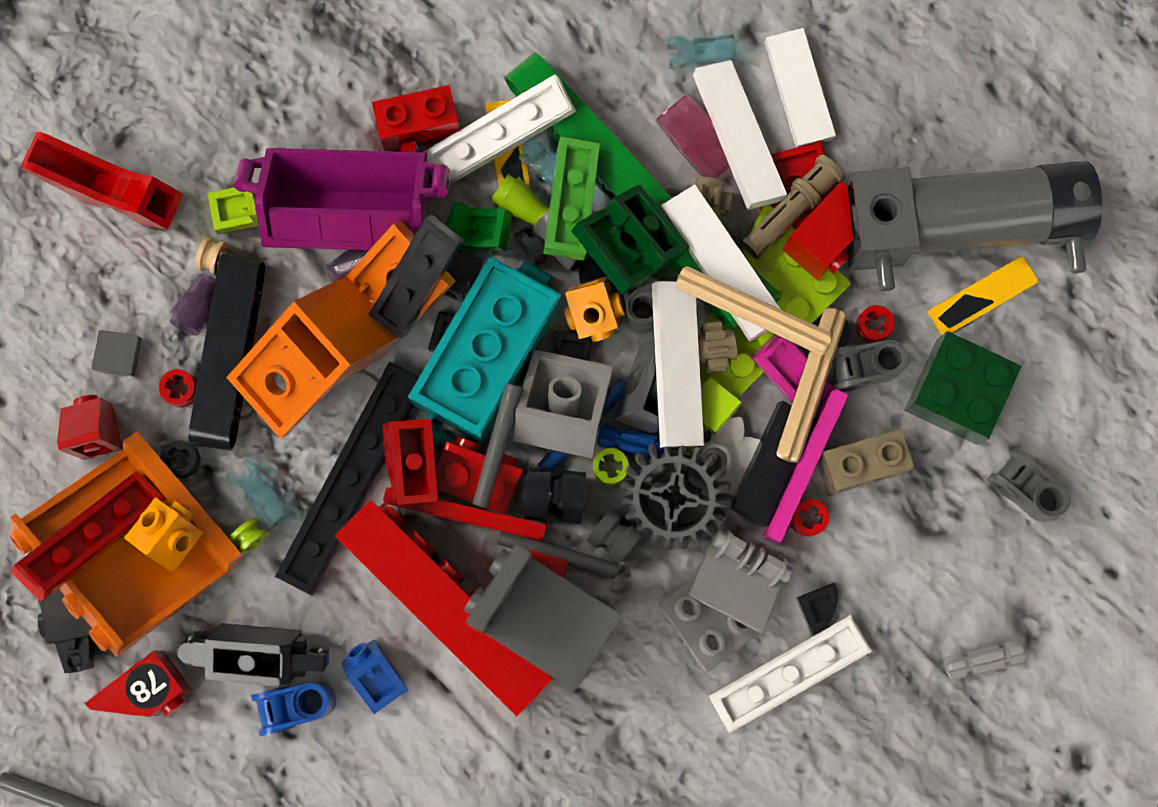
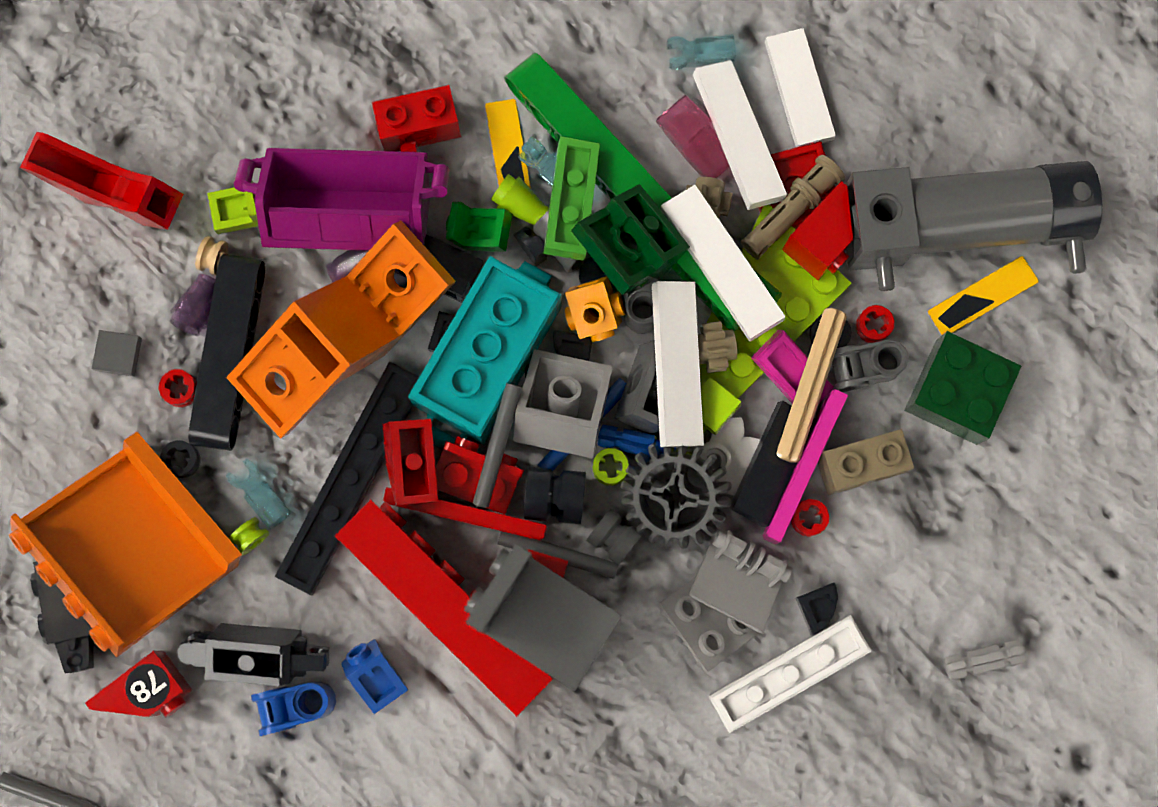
(85, 537): red tile -> none
(88, 428): red slope -> none
(165, 533): light orange brick -> none
(416, 276): black tile -> none
(502, 129): white tile -> none
(754, 310): tan axle -> none
(1028, 484): dark grey piece -> none

